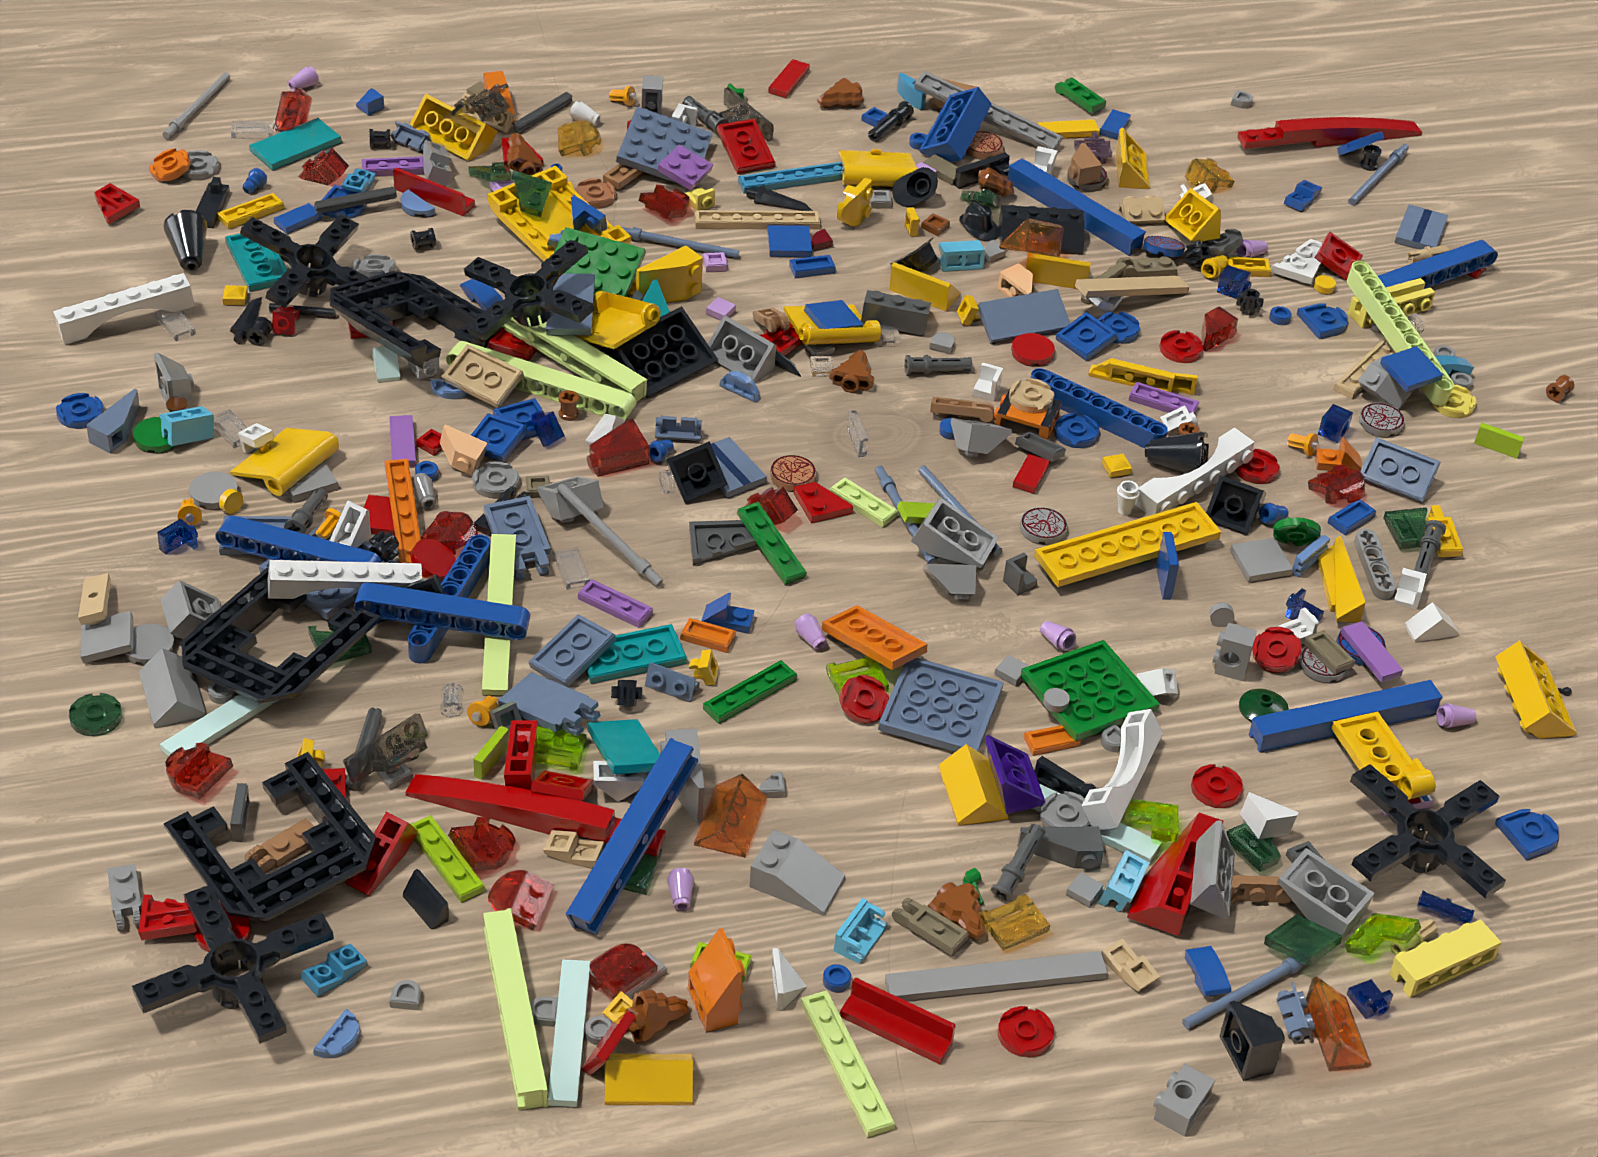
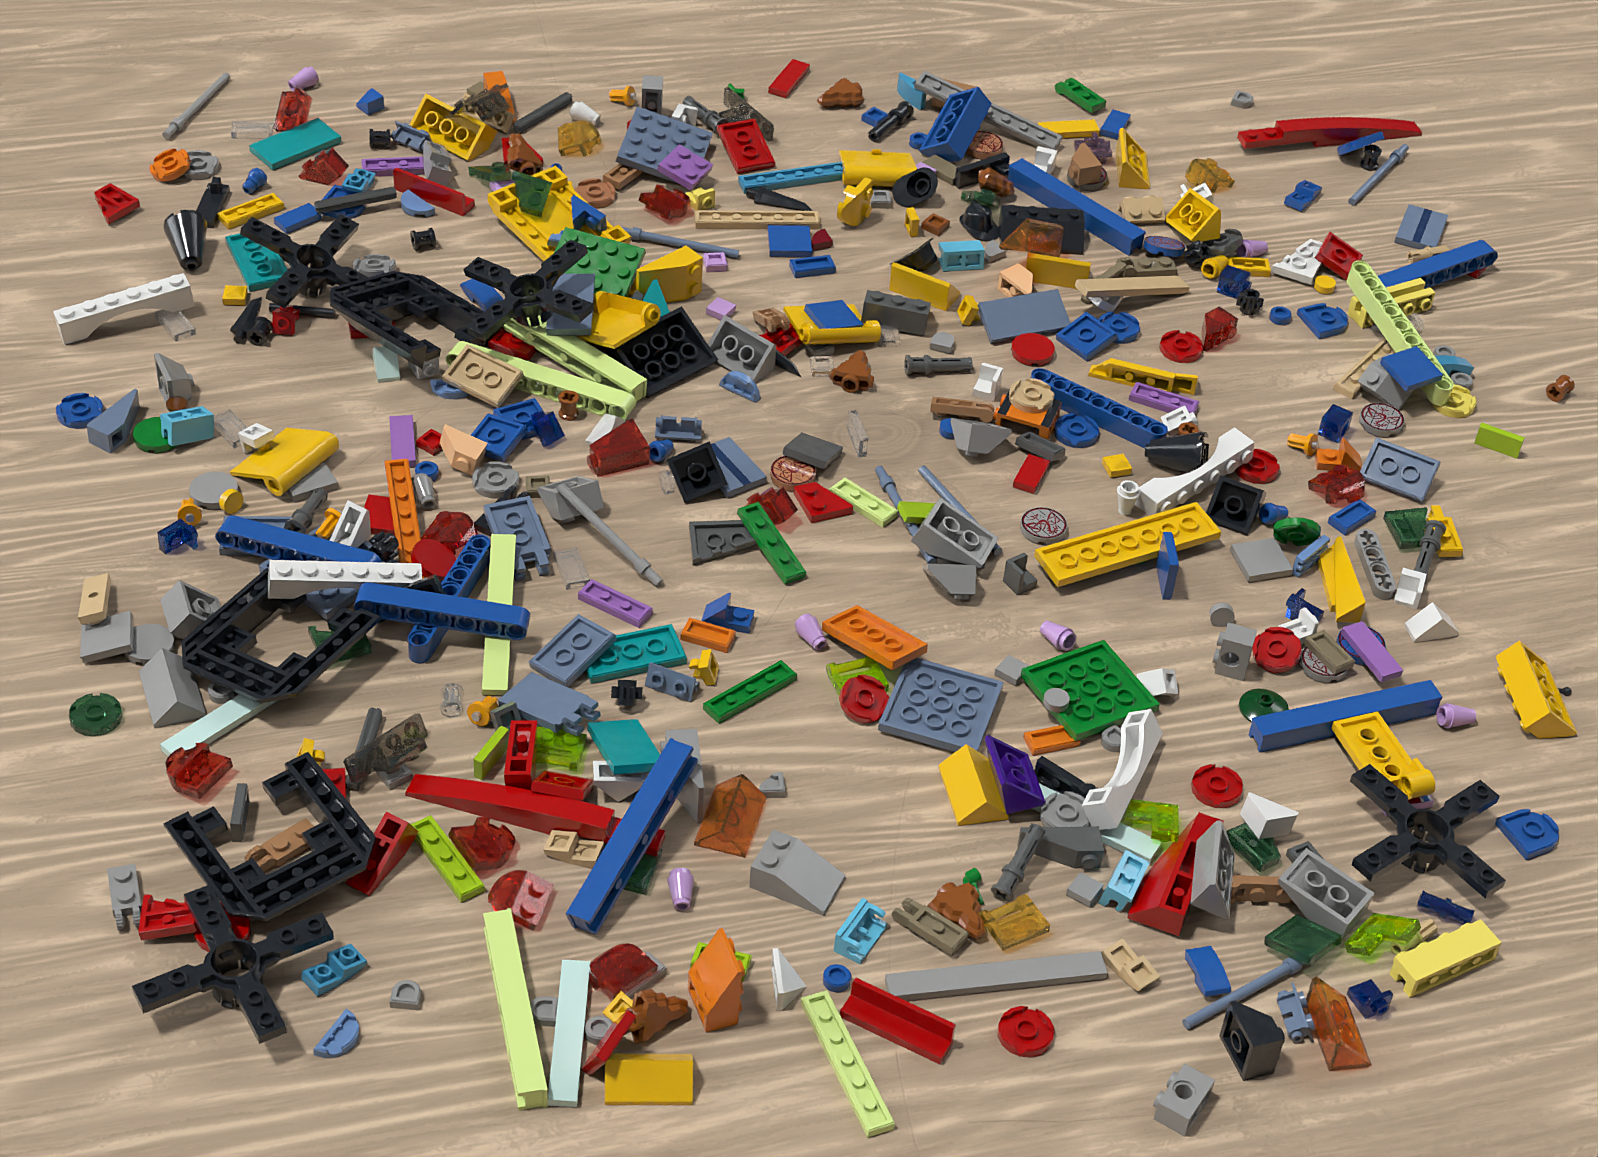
(426, 900): black slope -> none
(812, 450): none -> dark grey tile

